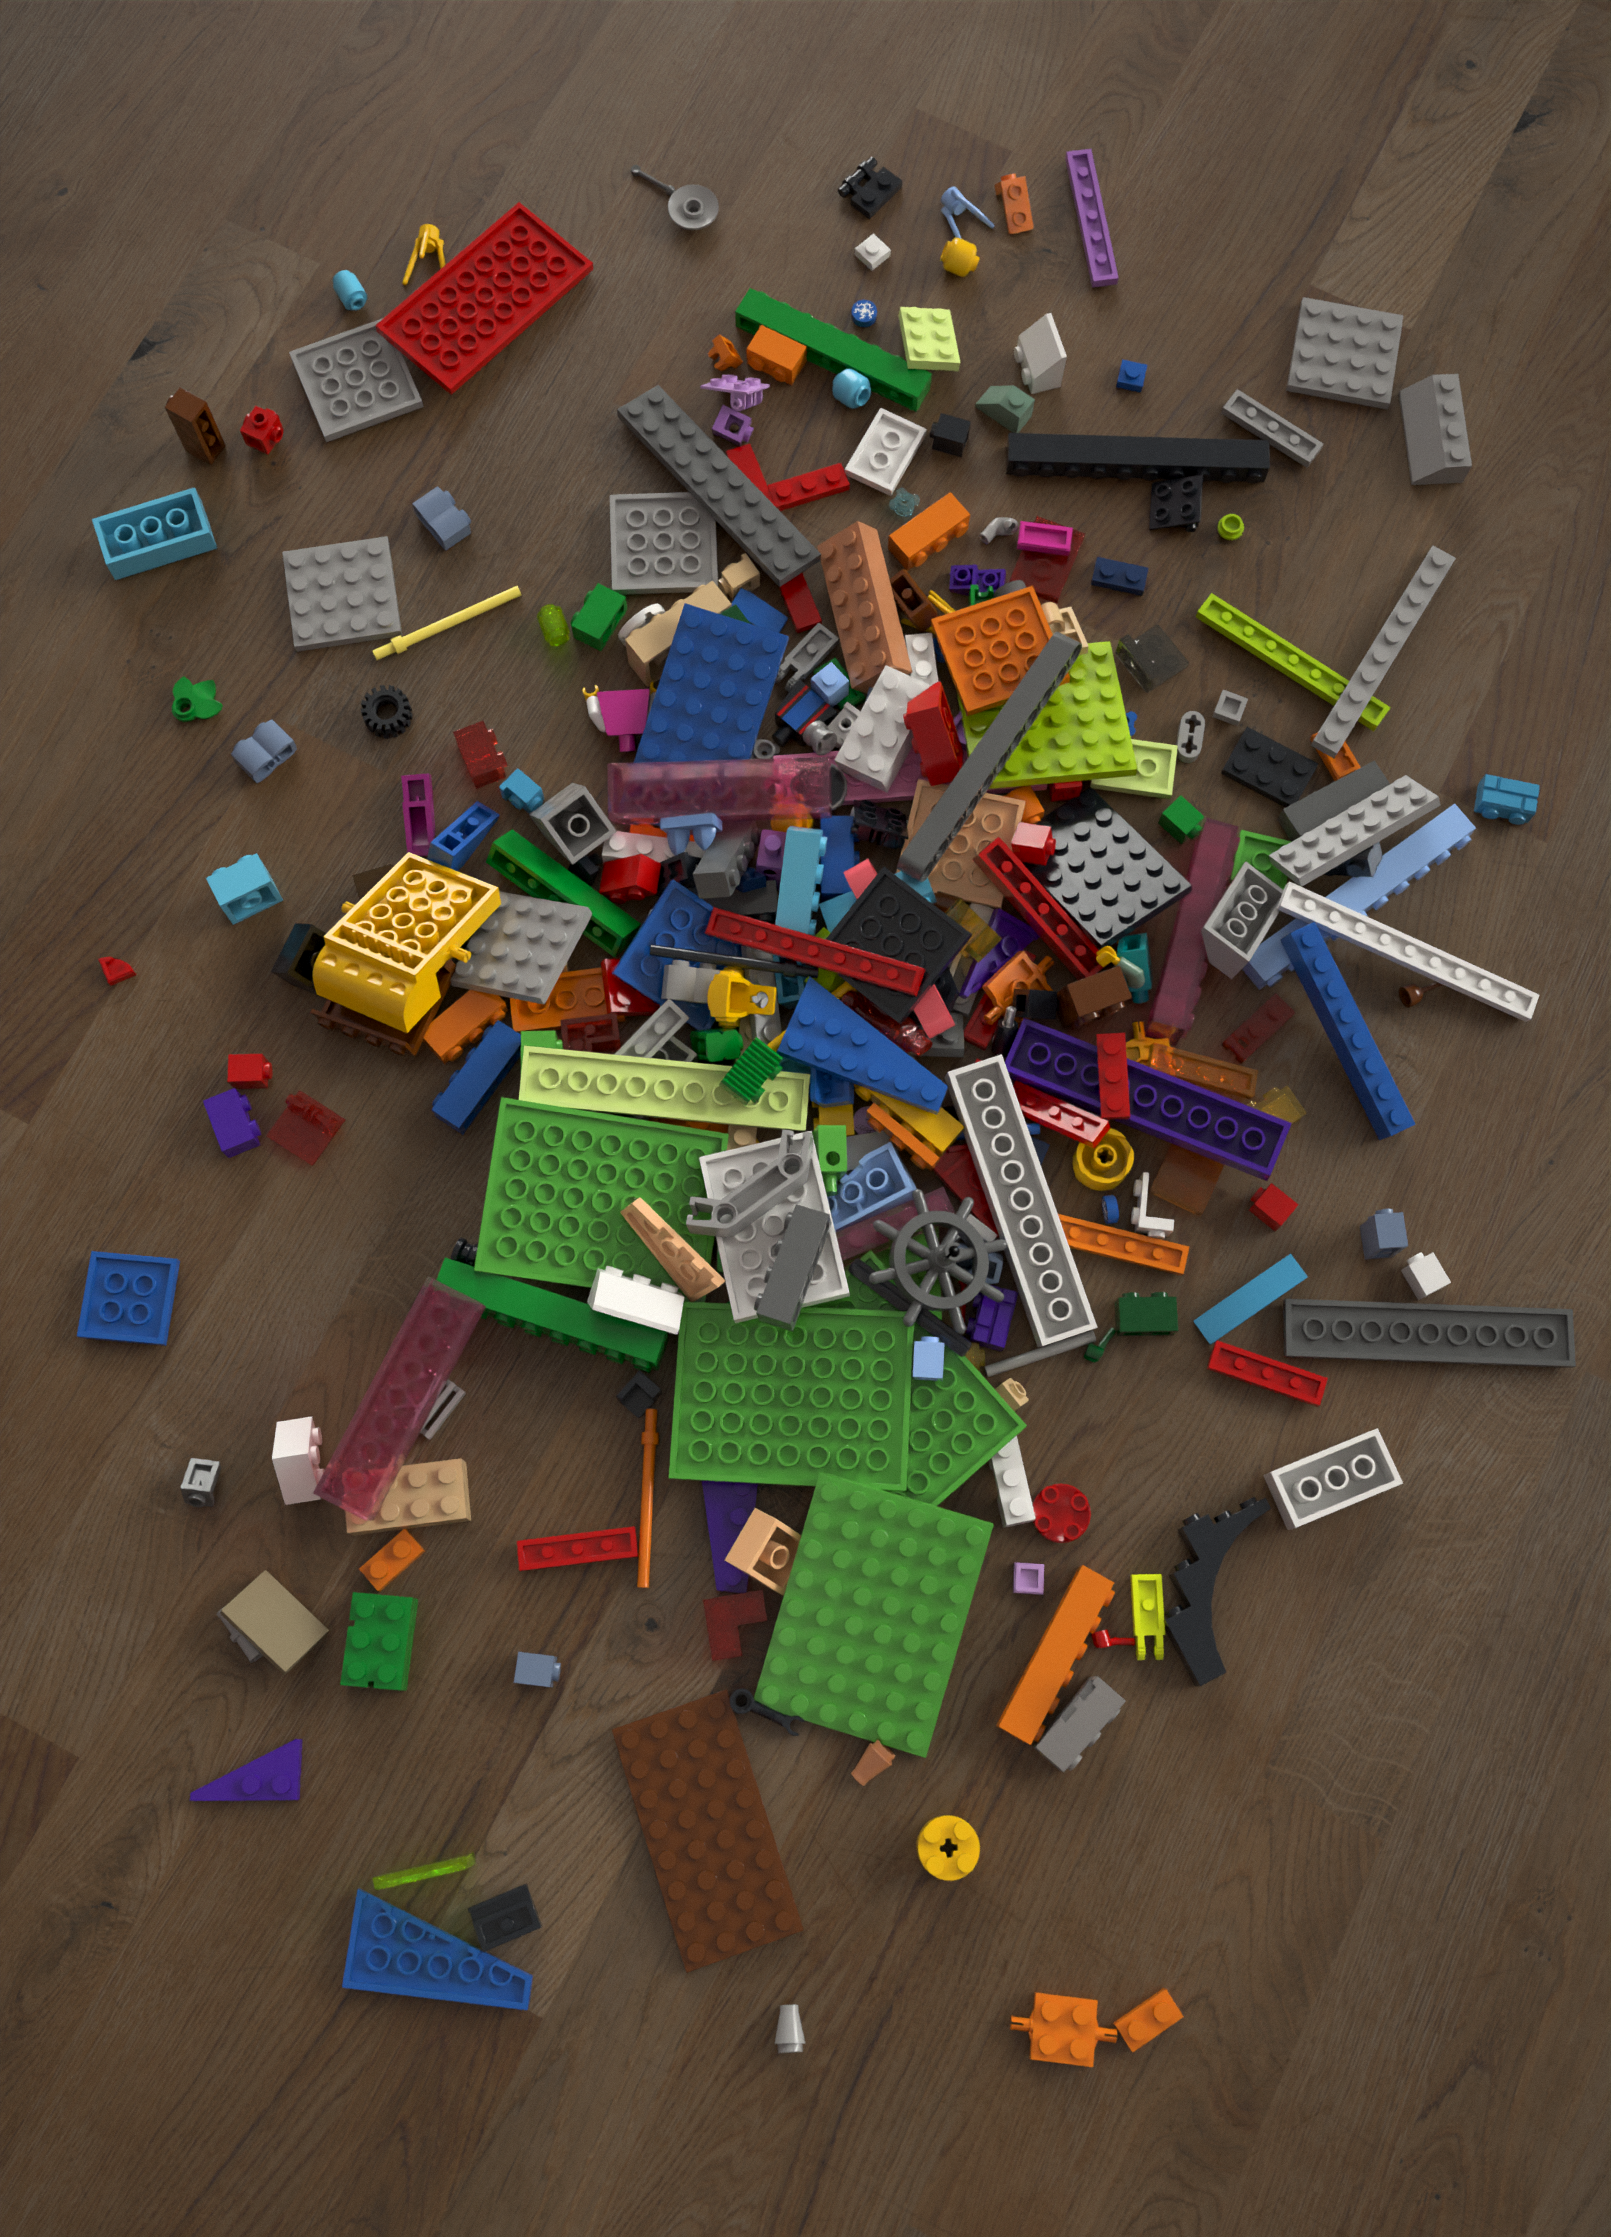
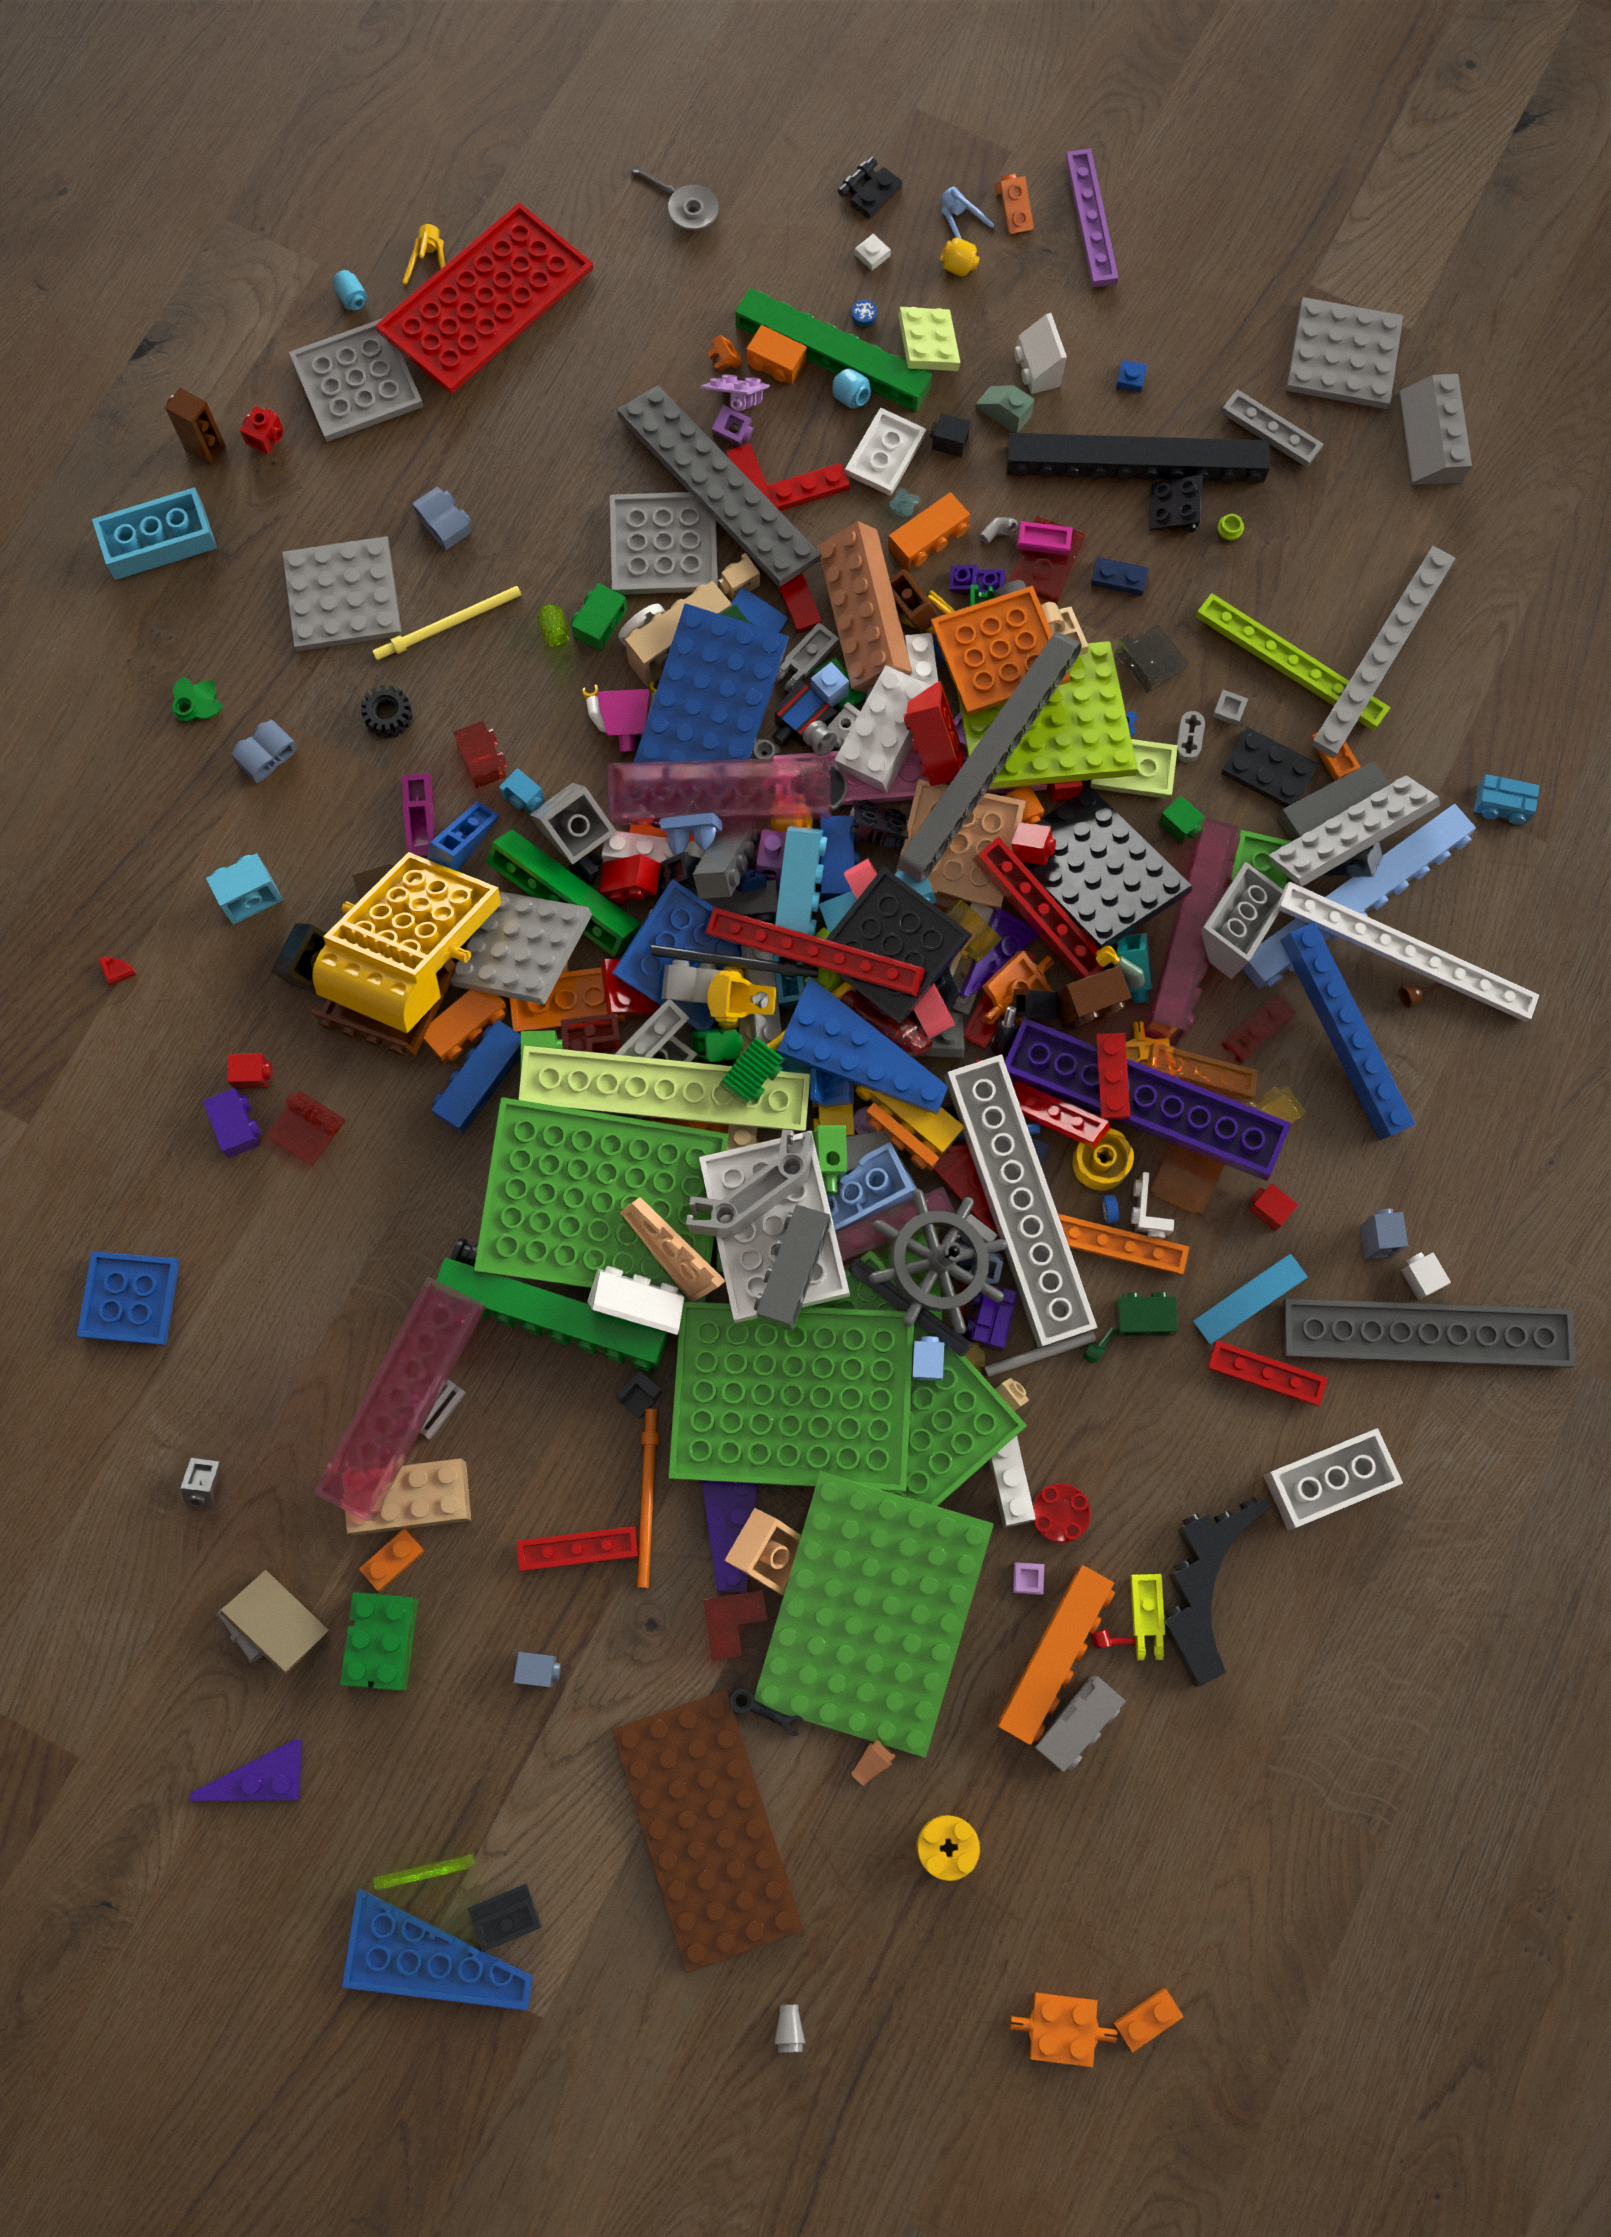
(297, 1459): white brick -> none

